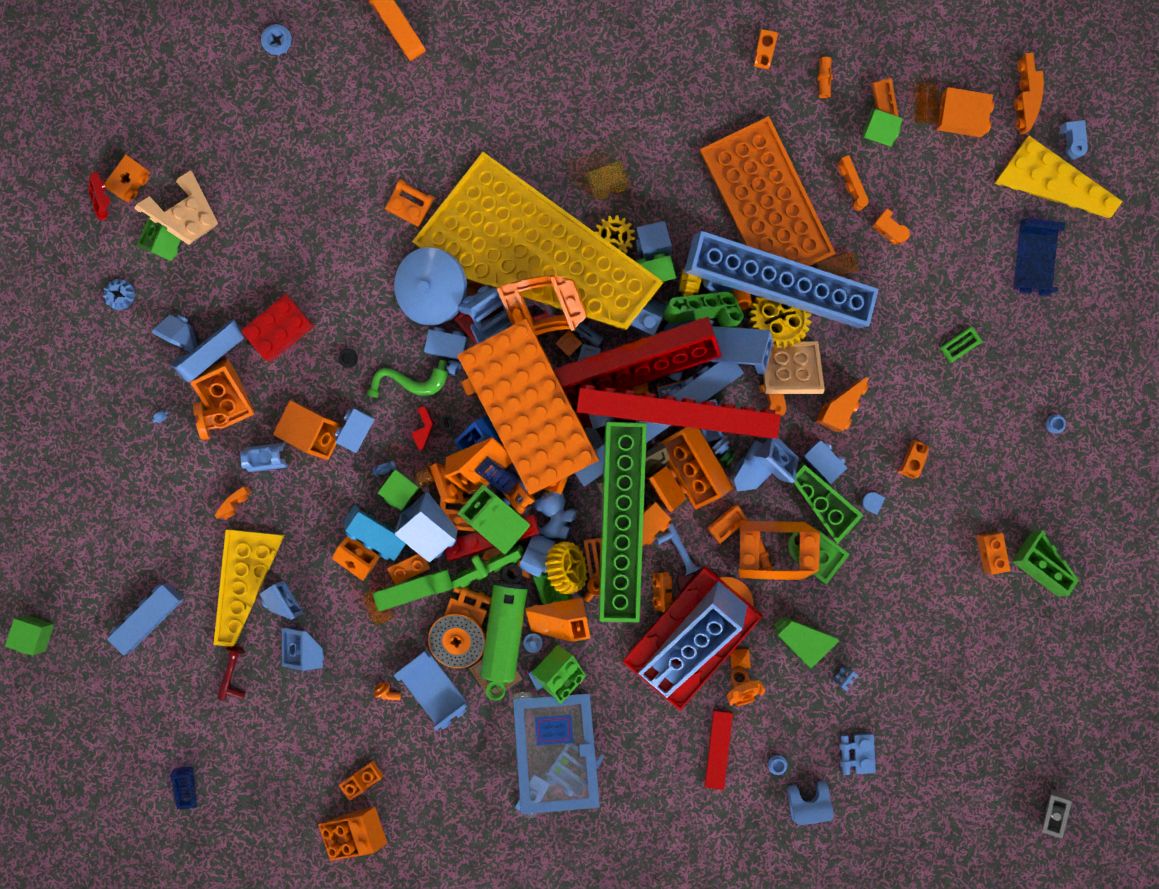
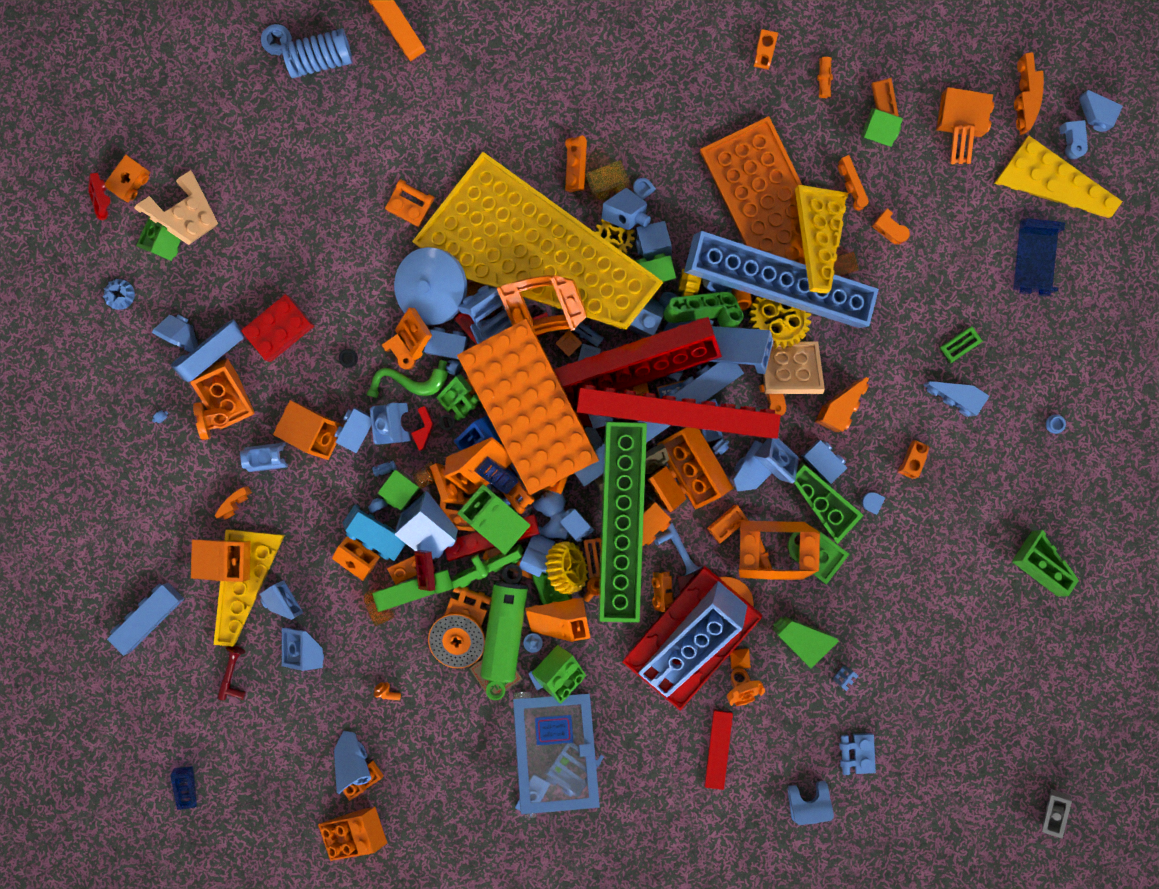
(29, 635): bright green head -> none
(220, 560): none -> orange slope
(319, 62): none -> medium blue piece
(350, 762): none -> medium blue panel
(377, 504): none -> medium blue tile
(387, 423): none -> medium blue piece
(401, 351): none -> orange leg
(413, 332): none -> orange plate
(425, 570): none -> dark red plate
(432, 689): medium blue panel -> none
(452, 395): none -> bright green plate
(575, 163): none -> orange plate
(576, 525): none -> medium blue slope
(626, 210): none -> medium blue torso
(643, 188): none -> medium blue tile
(665, 298): none -> medium blue tile
(727, 456): dark green bush -> none
(777, 764): medium blue plate -> none
(821, 229): none -> yellow wing
(926, 103): clear orange slope -> none
(962, 159): none -> orange tile
(965, 397): none -> medium blue slope
(993, 553): orange brick -> none
(1099, 110): none -> medium blue slope

